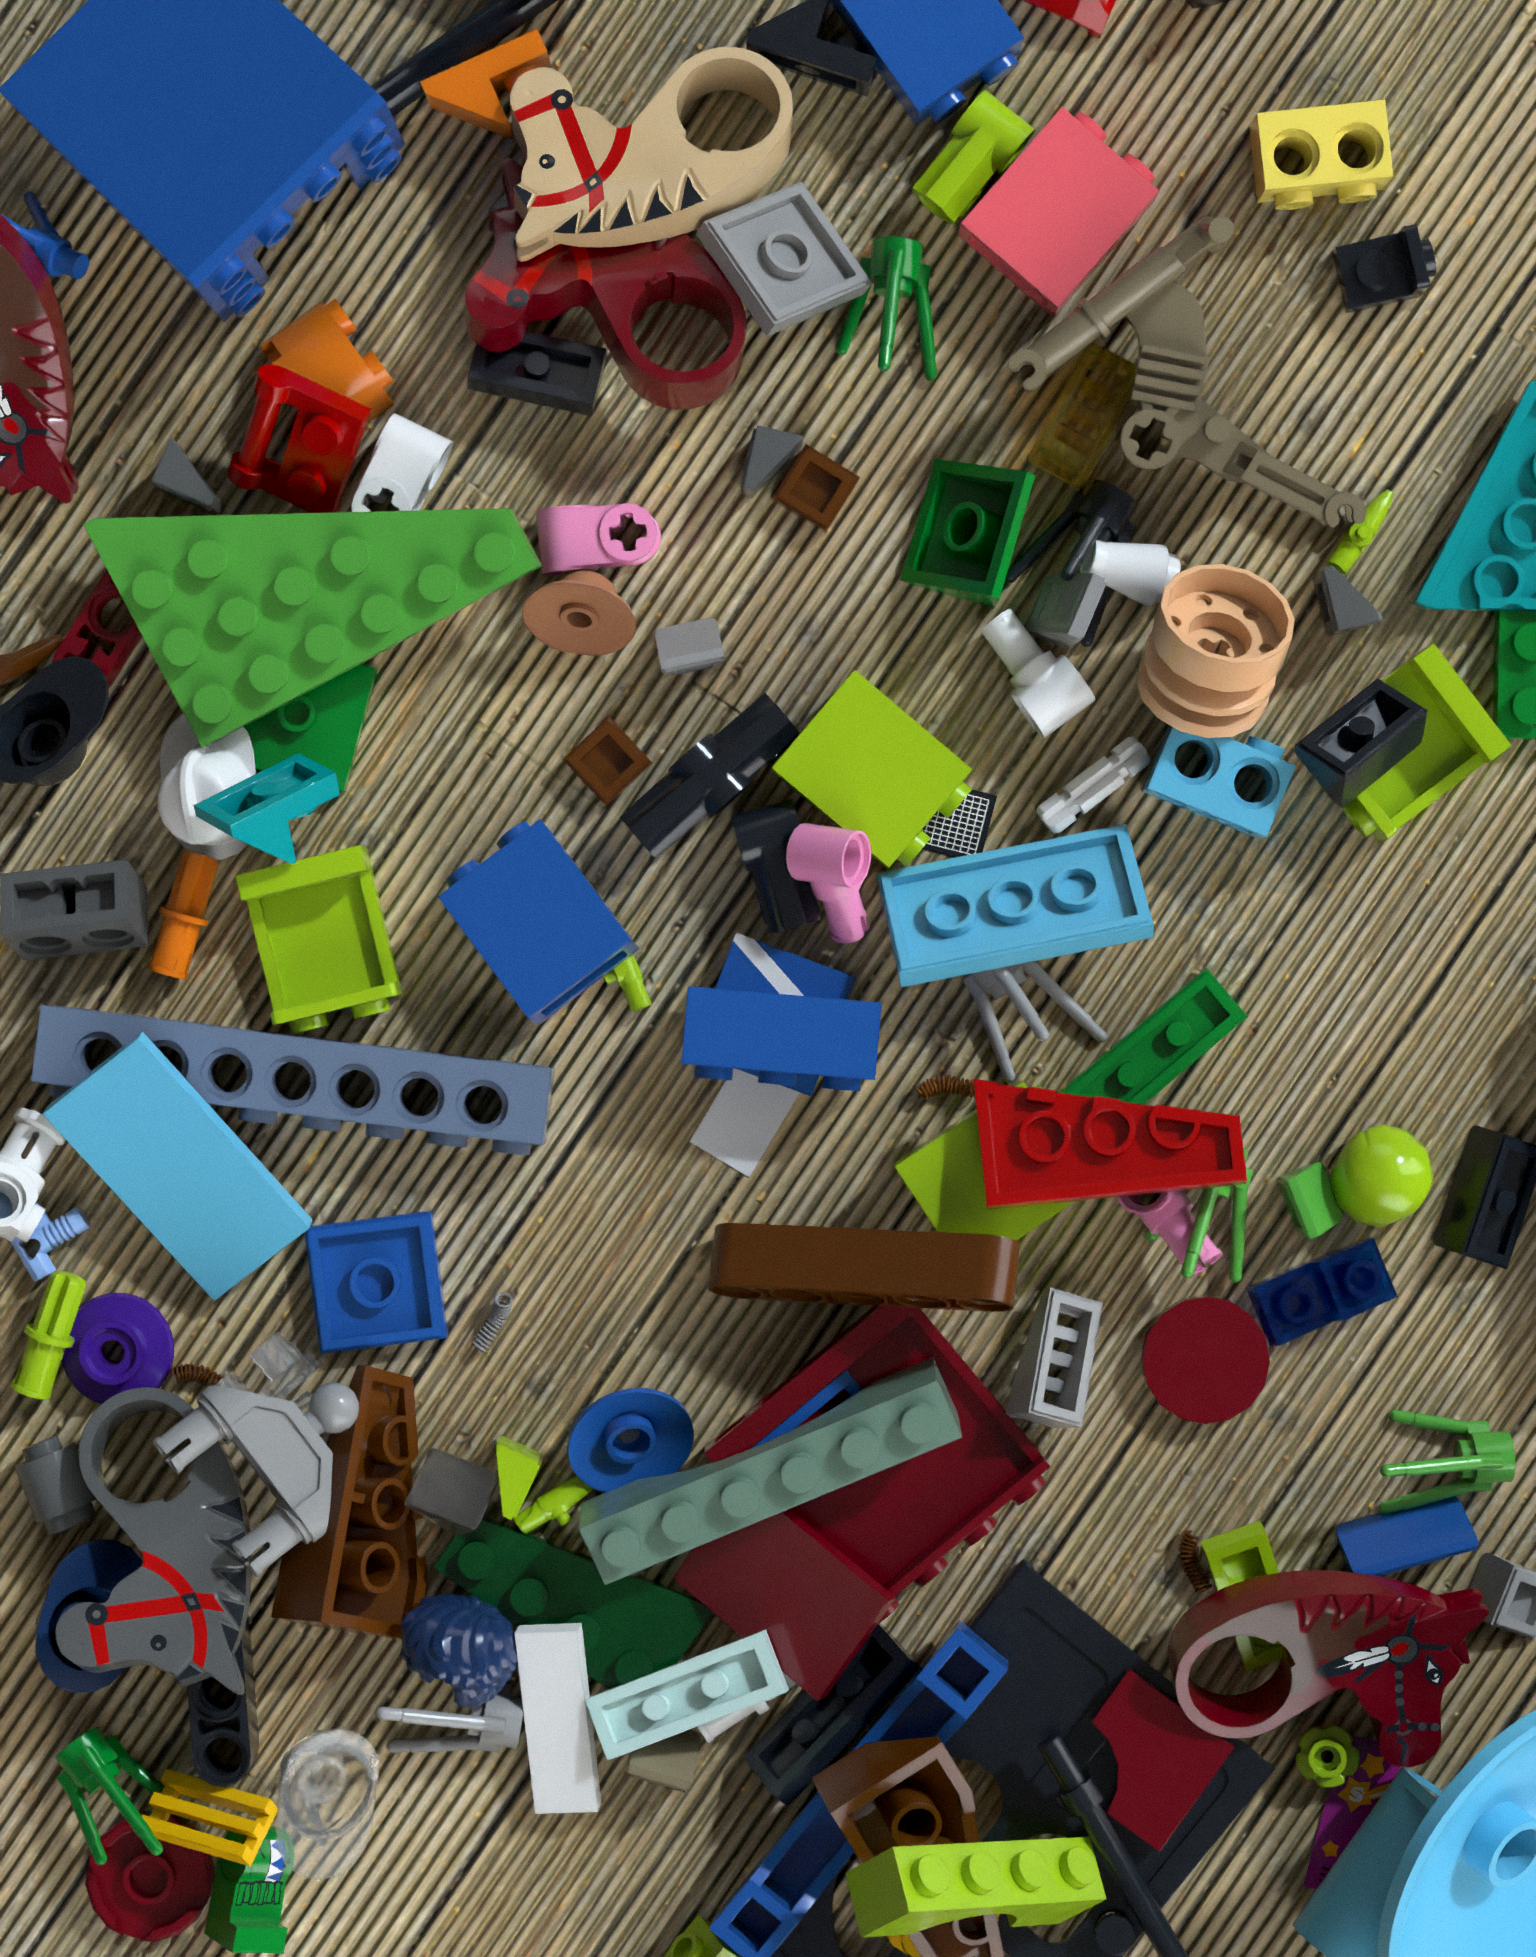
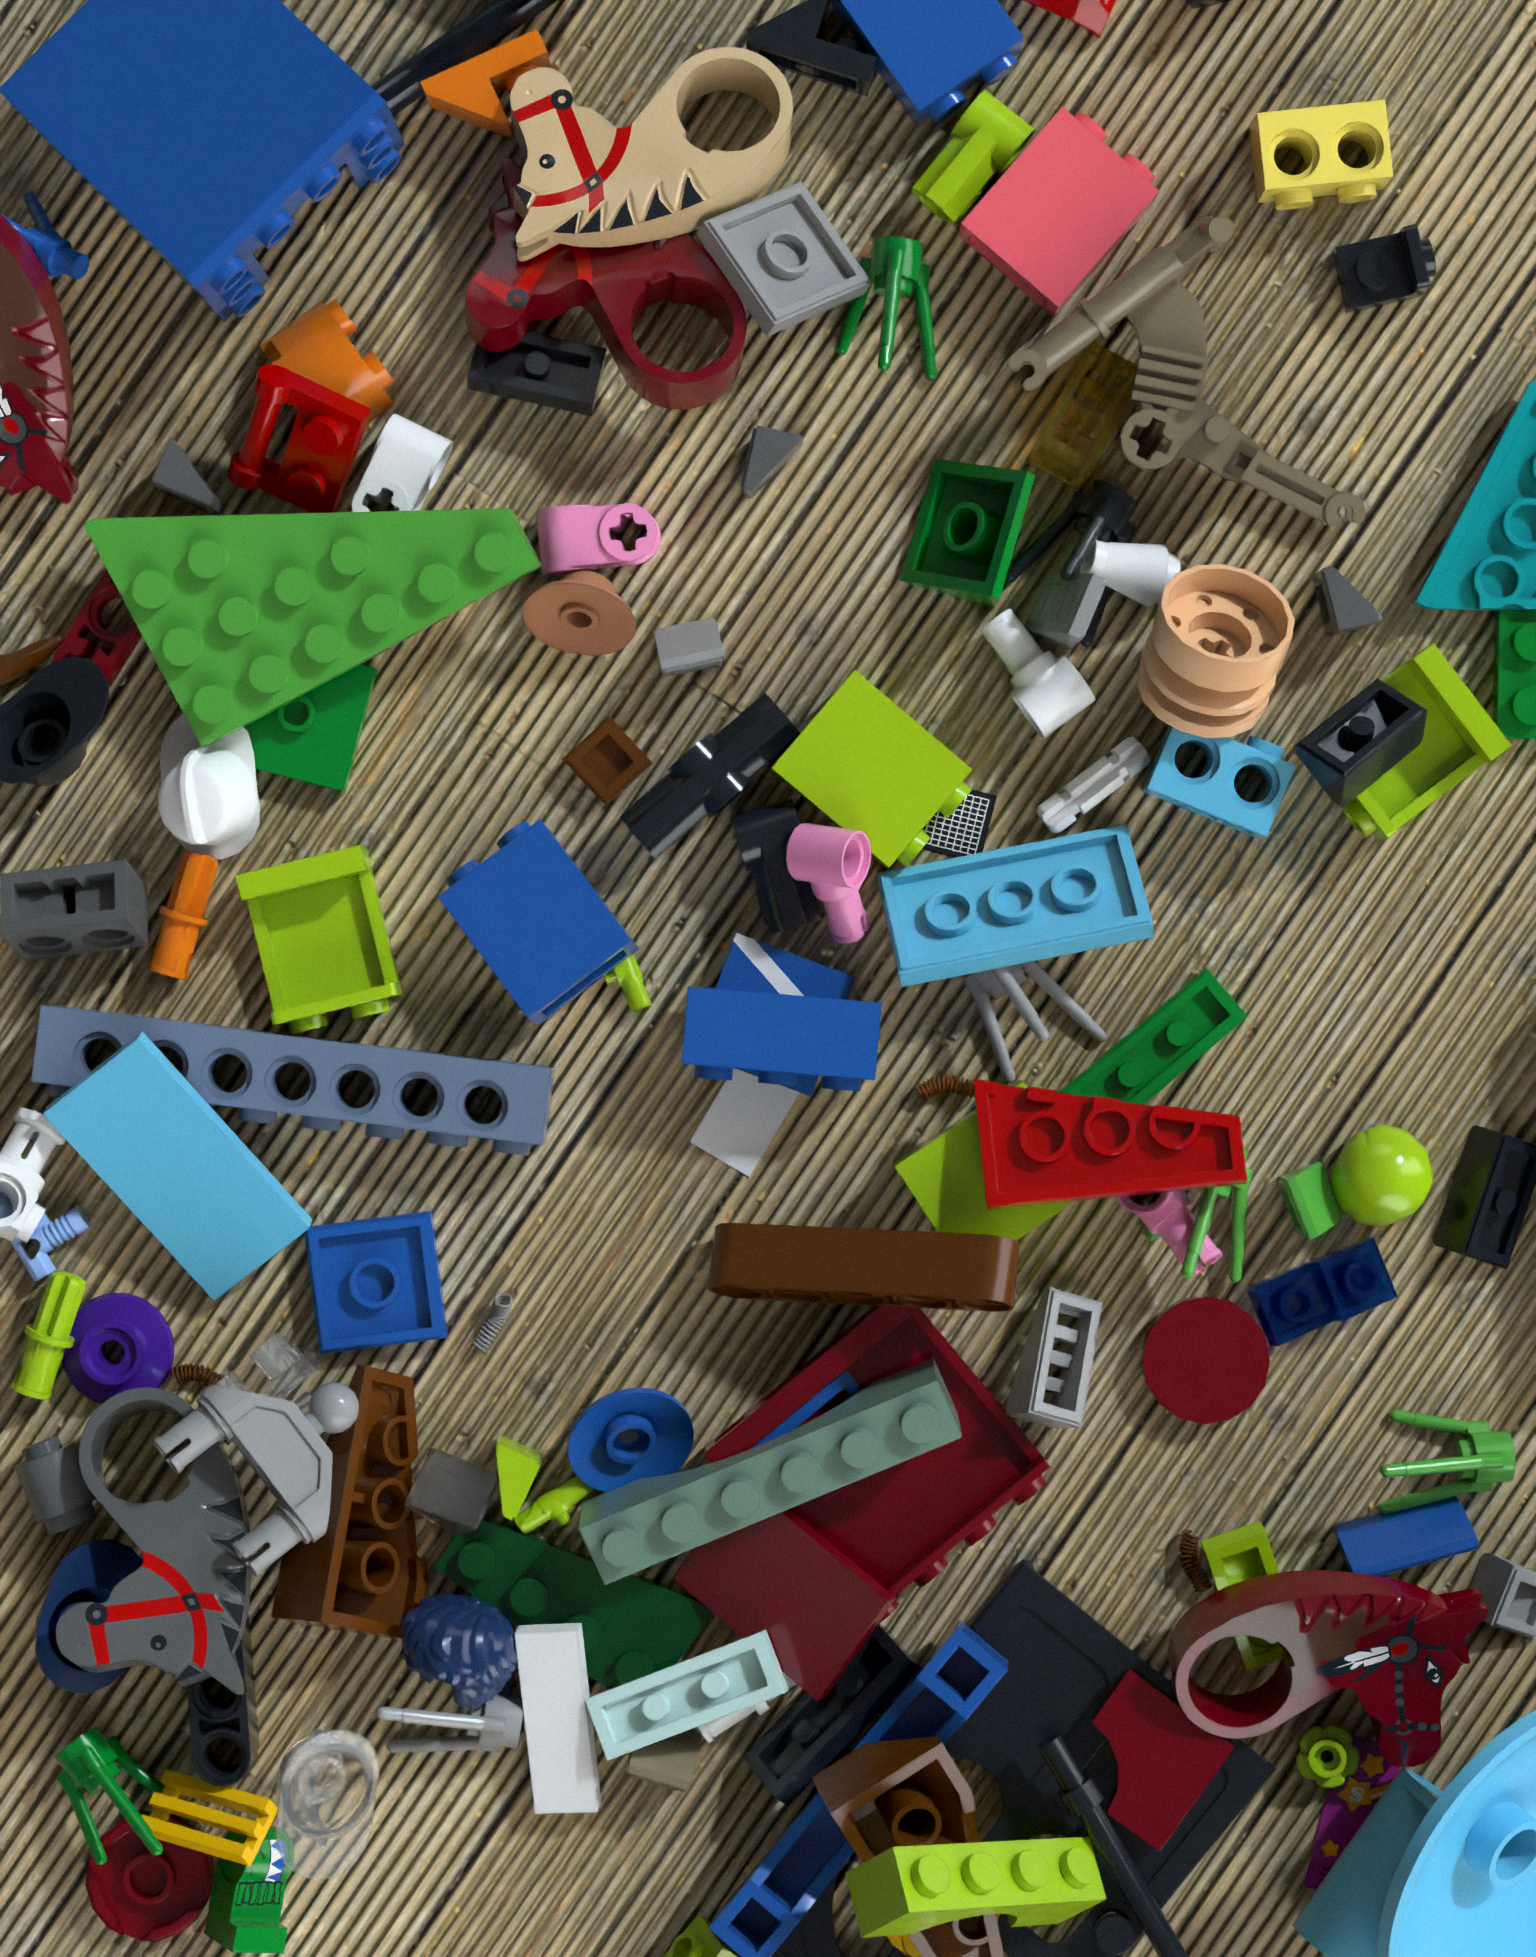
(264, 803): teal slope -> none
(816, 488): reddish brown tile -> none
(1360, 535): lime helmet -> none

